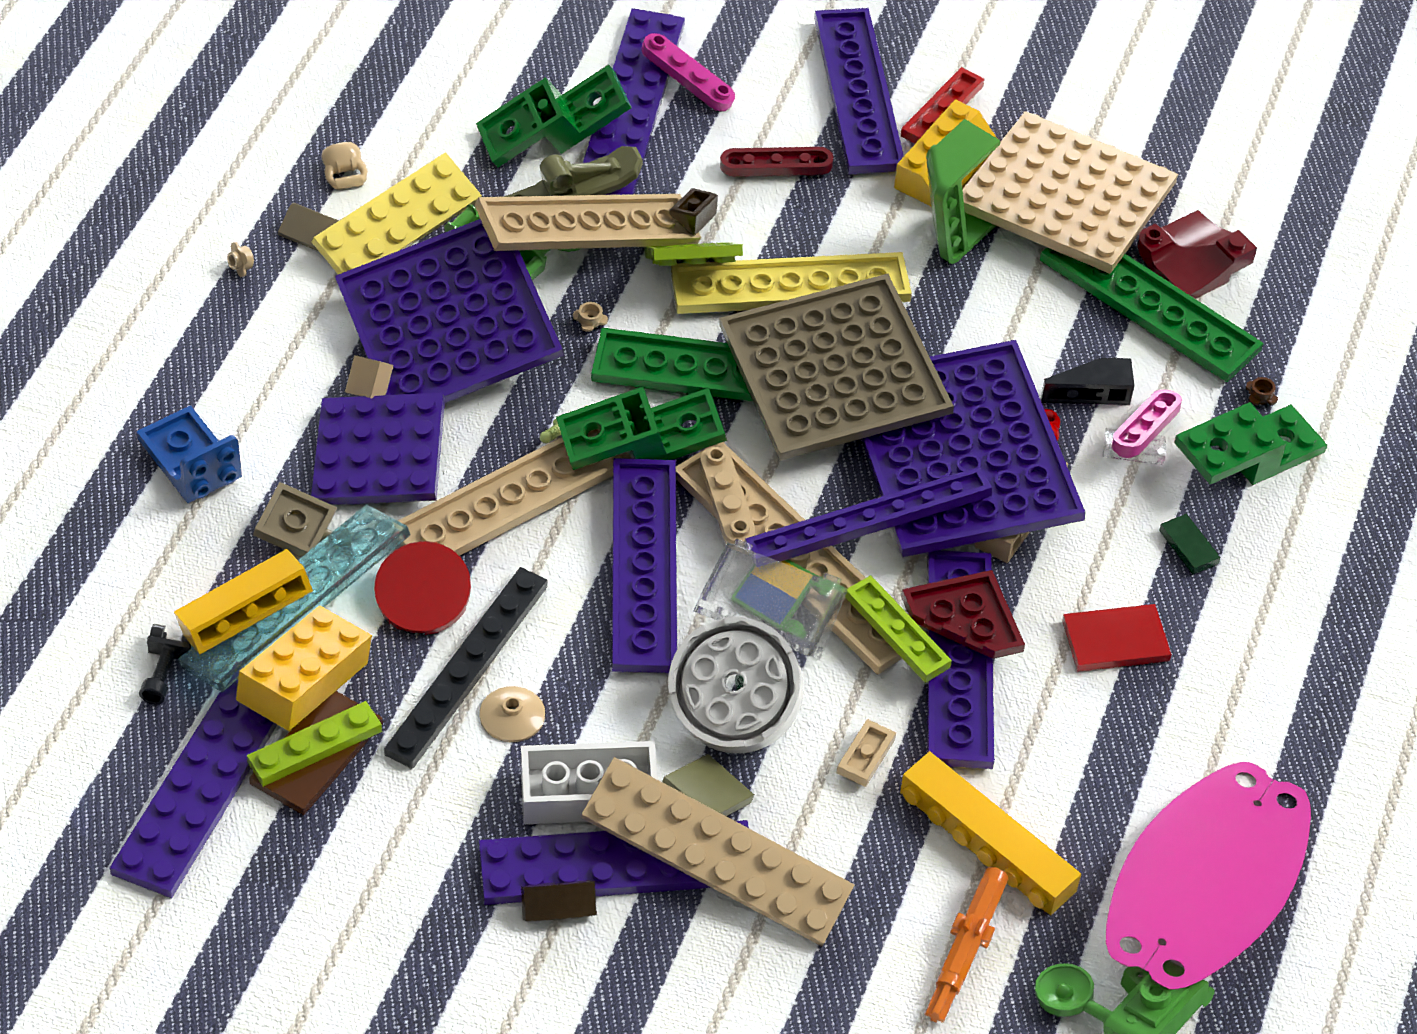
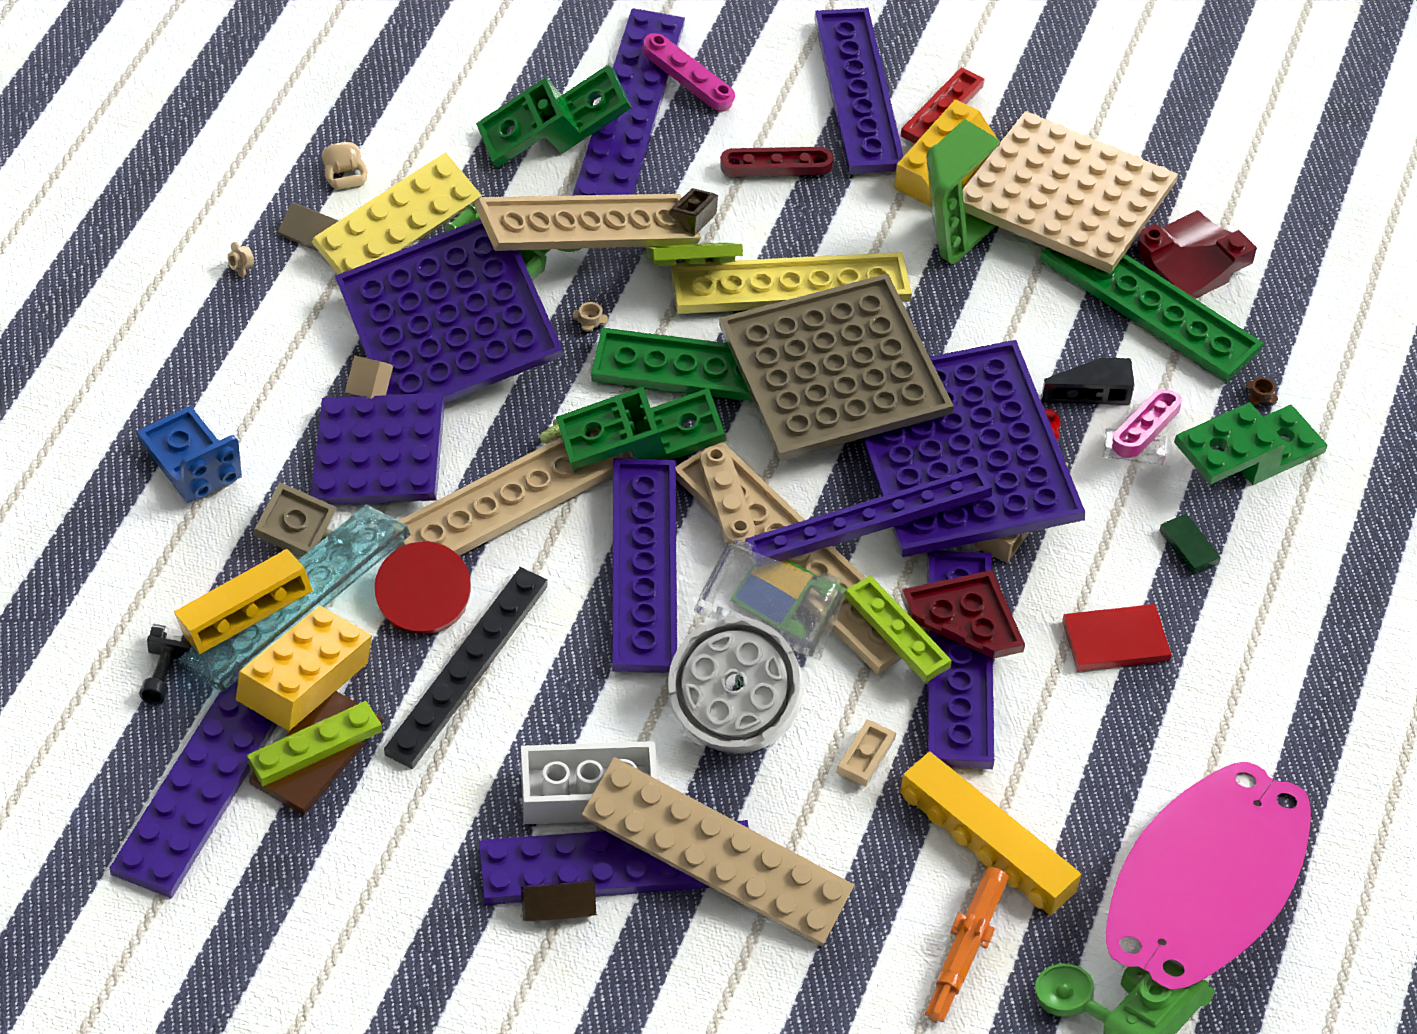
(512, 724): tan dish -> none
(589, 178): olive piece -> none
(710, 785): olive tile -> none

